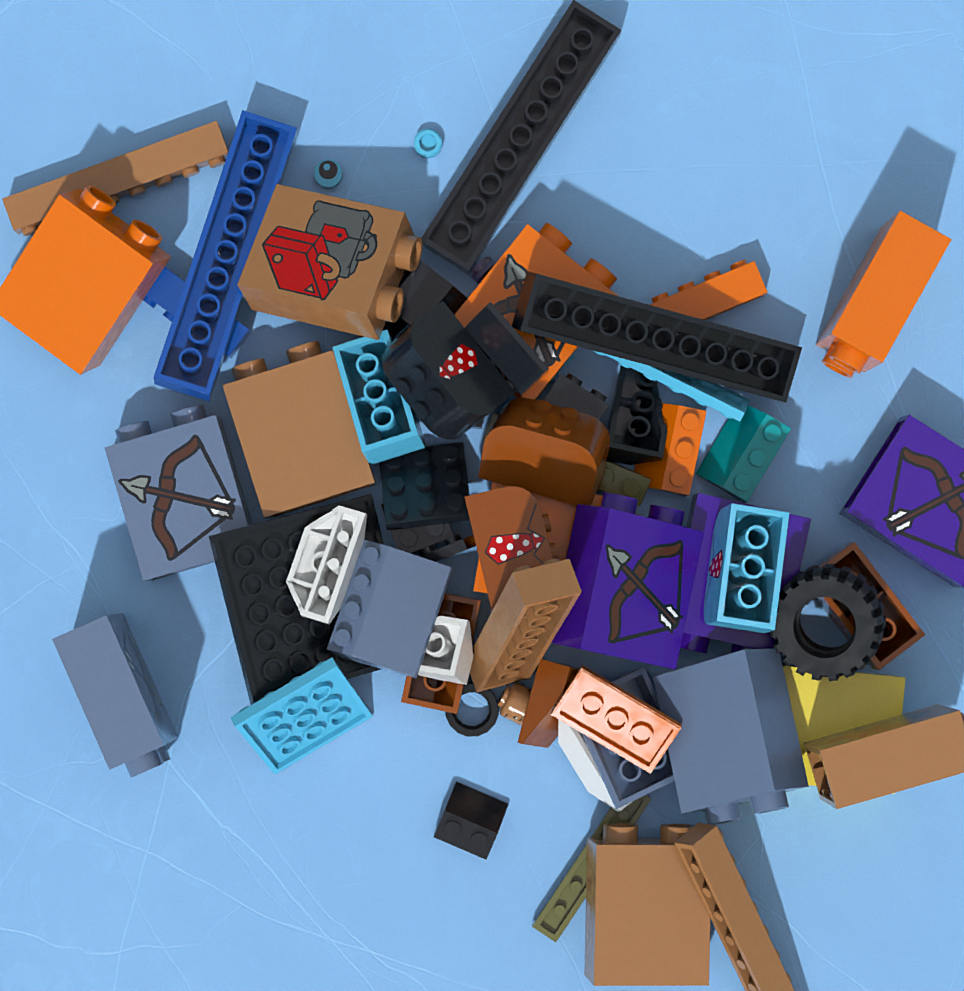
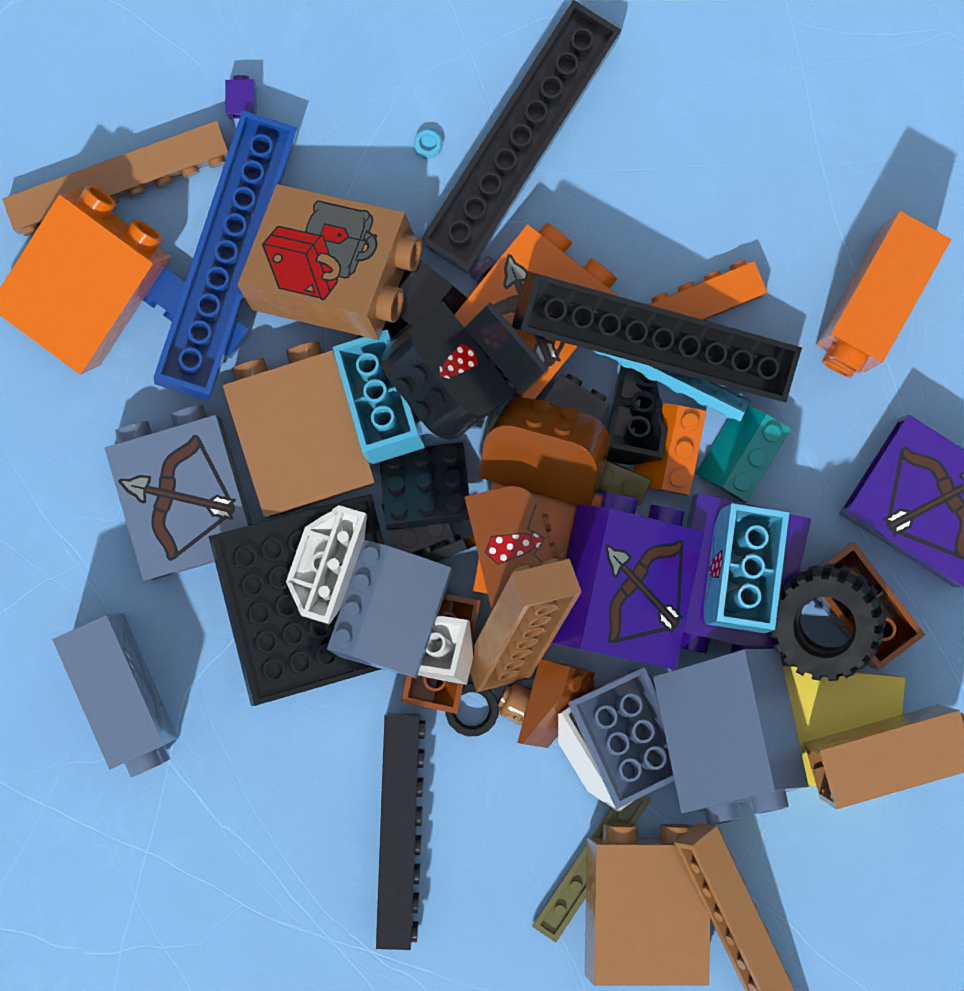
(239, 96): none -> dark purple brick
(302, 716): medium azure plate -> none
(328, 173): medium azure tile -> none
(398, 831): none -> black brick
(471, 820): black slope -> none
(616, 719): tile -> none

